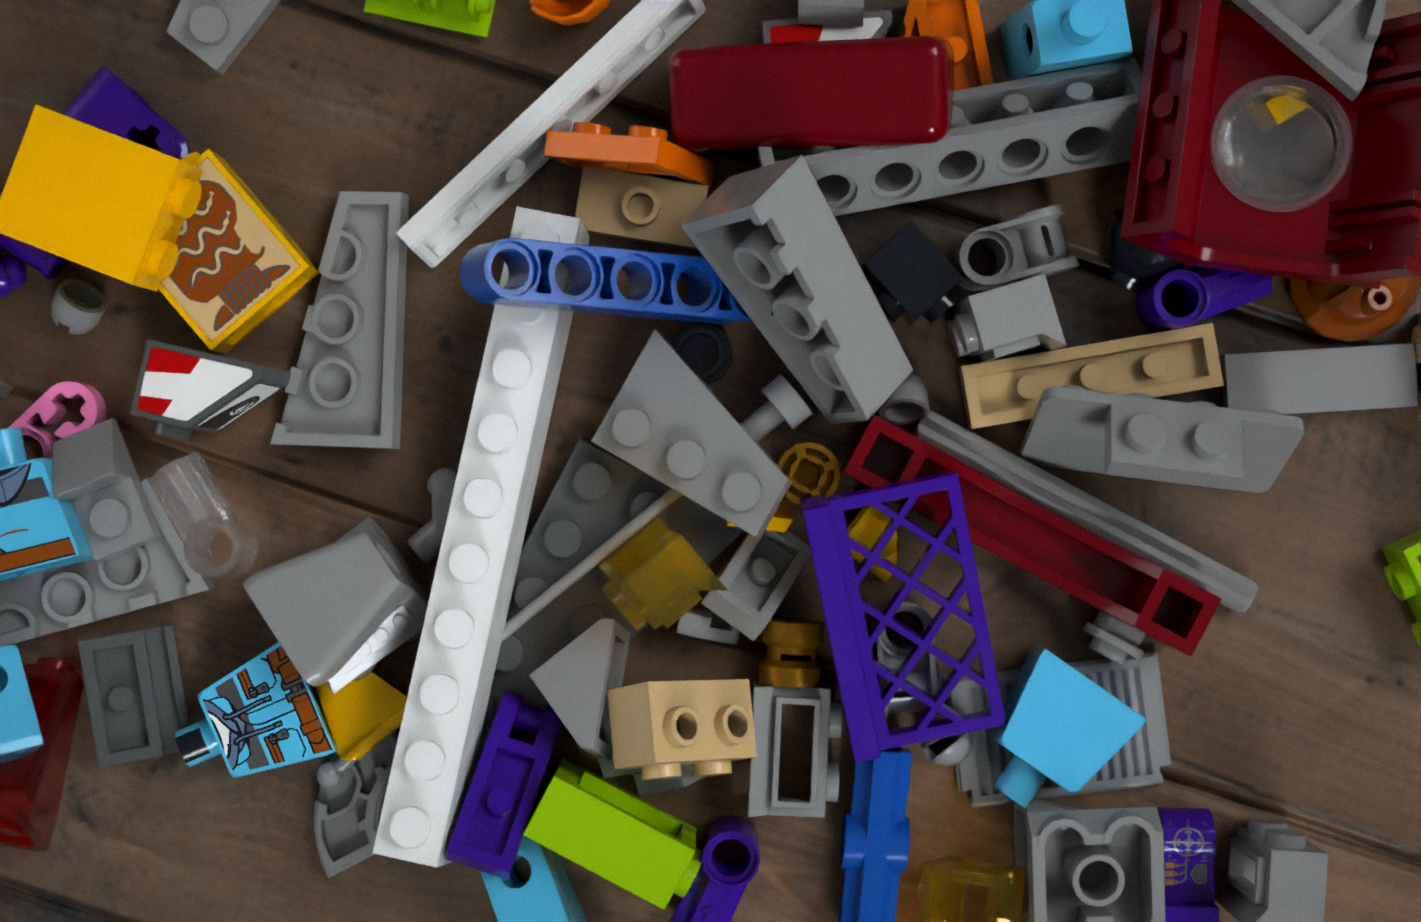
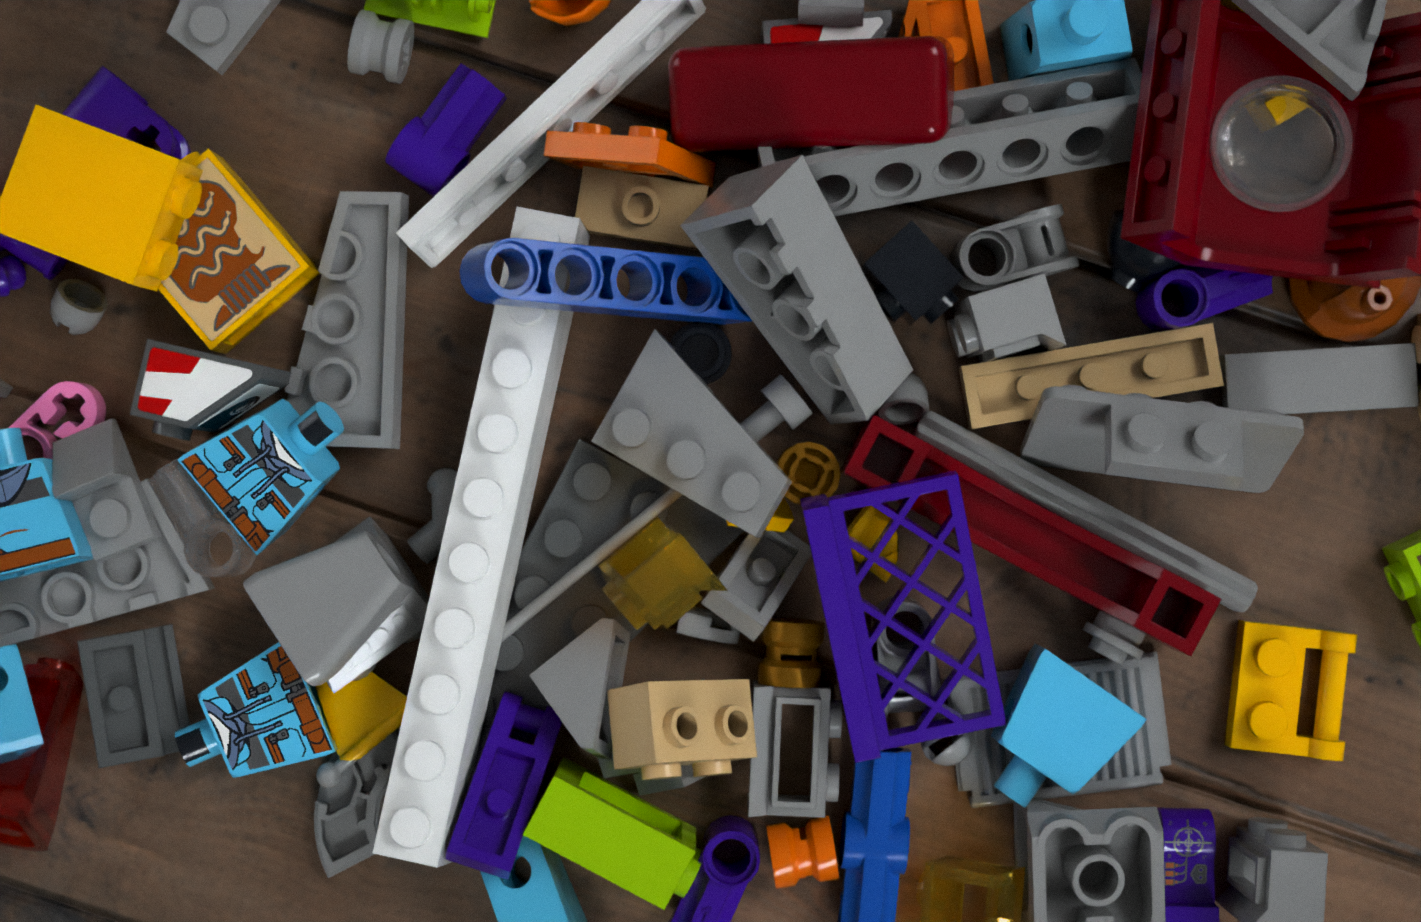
(267, 468): none -> torso
(380, 46): none -> light grey wheel
(439, 142): none -> dark purple piece
(802, 852): none -> orange wheel
(1269, 686): none -> yellow plate

